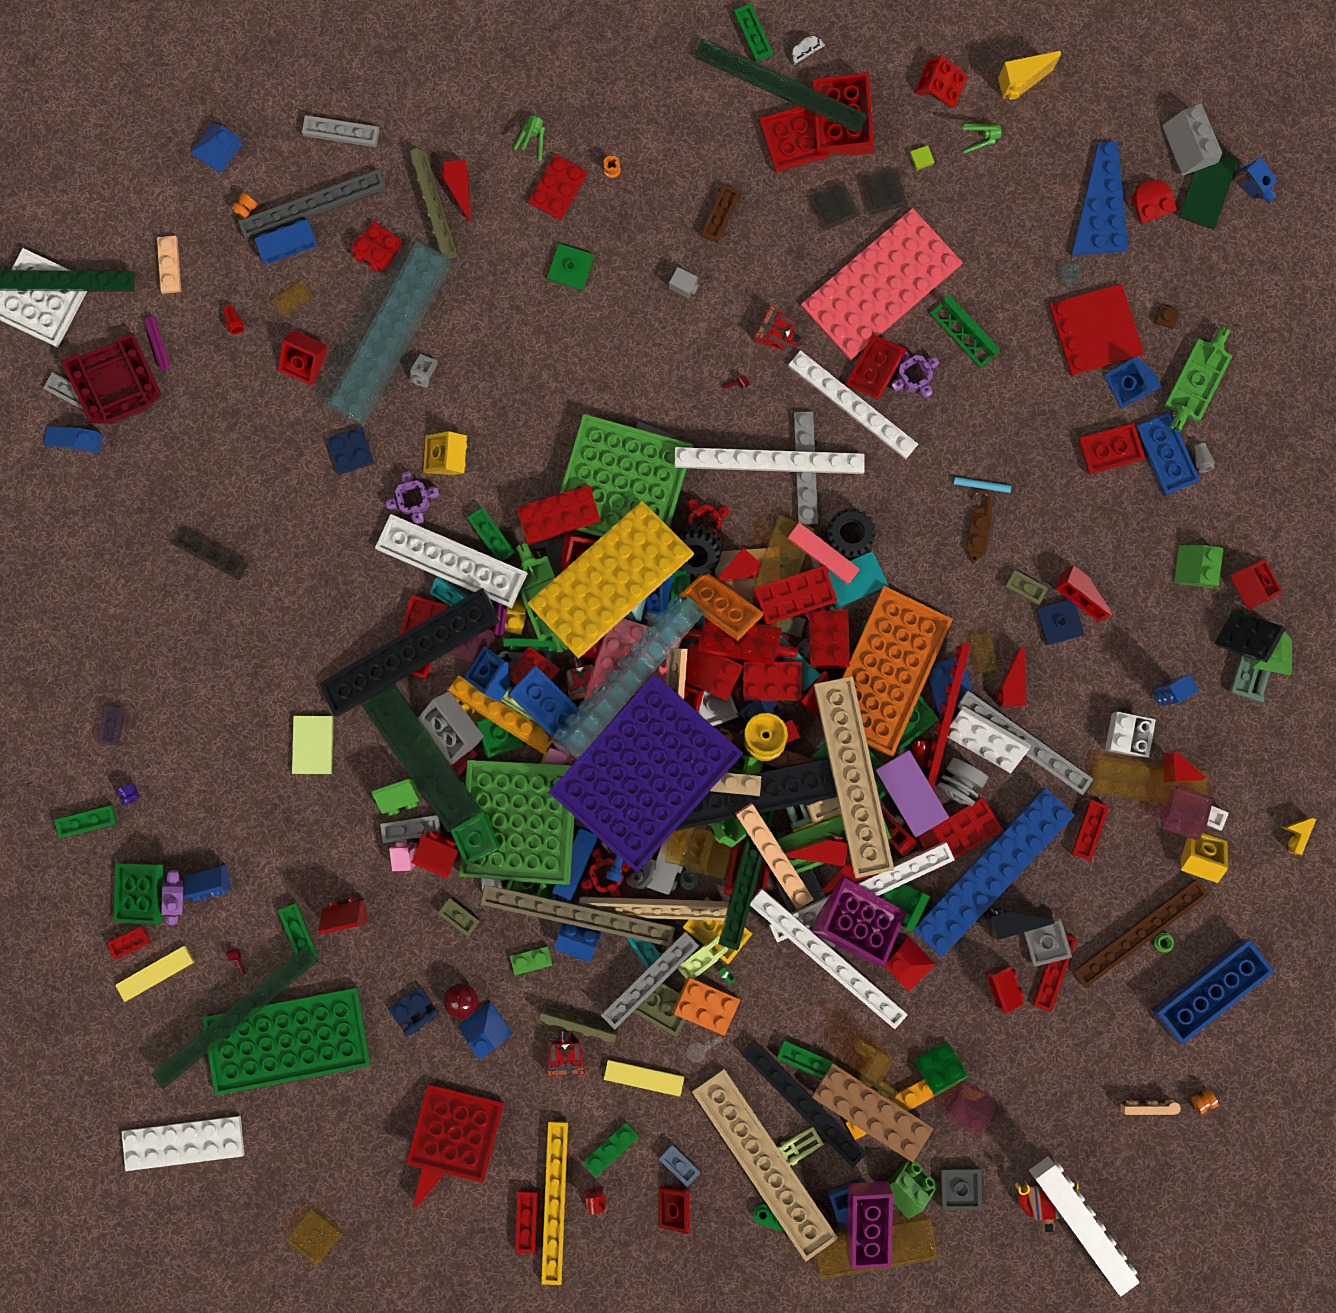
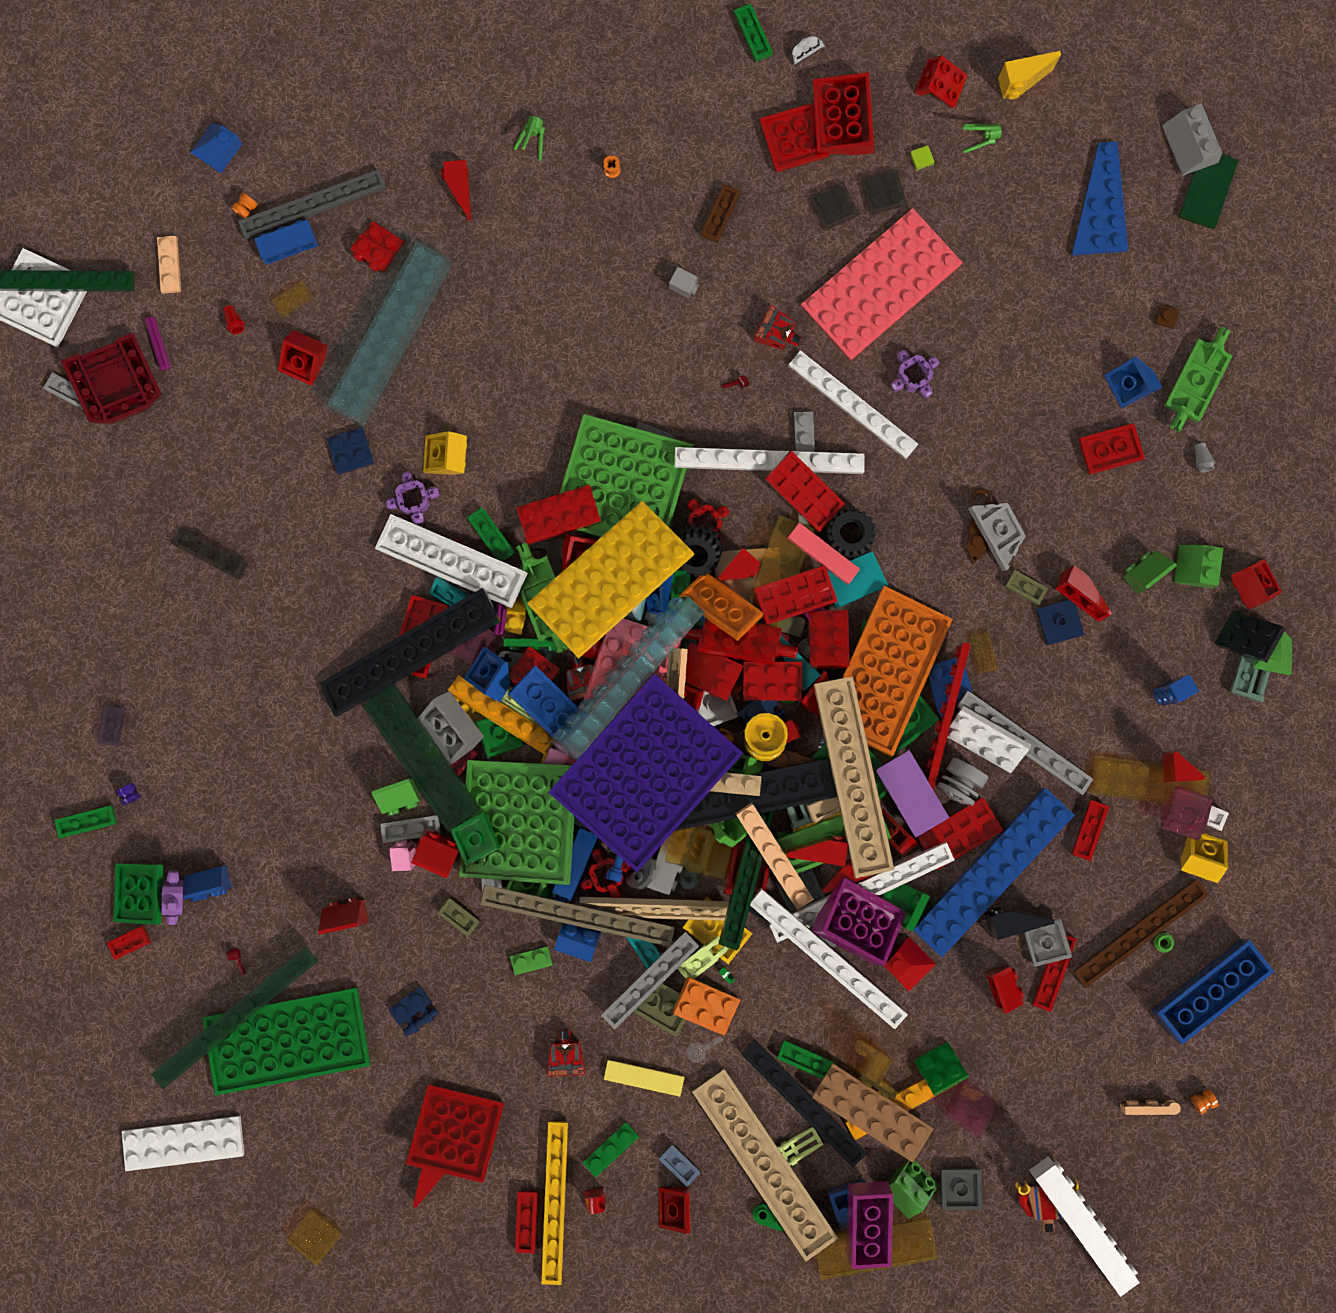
(74, 439): blue slope -> none
(155, 973): light yellow tile -> none
(297, 929): green plate -> none
(312, 745): yellowish green tile -> none
(340, 131): light grey plate -> none
(422, 370): light grey bracket -> none
(433, 202): olive plate -> none
(460, 1001): dark red piece -> none
(485, 1030): blue slope -> none
(558, 187): red plate -> none
(570, 267): green plate -> none
(579, 1023): olive plate -> none
(780, 86): clear green plate -> none
(804, 491): none -> red plate
(875, 367): red plate -> none
(921, 751): red cone -> none
(969, 326): green fence -> none
(982, 484): medium azure bar -> none
(999, 530): none -> light grey wing
(1013, 687): red slope -> none
(1070, 274): clear light blue tile -> none
(1096, 329): red plate -> none
(1130, 734): white slope -> none
(1148, 571): none -> bright green slope
(1152, 200): red slope -> none
(1167, 454): blue tile -> none
(1256, 180): blue torso -> none
(1302, 831): yellow slope -> none

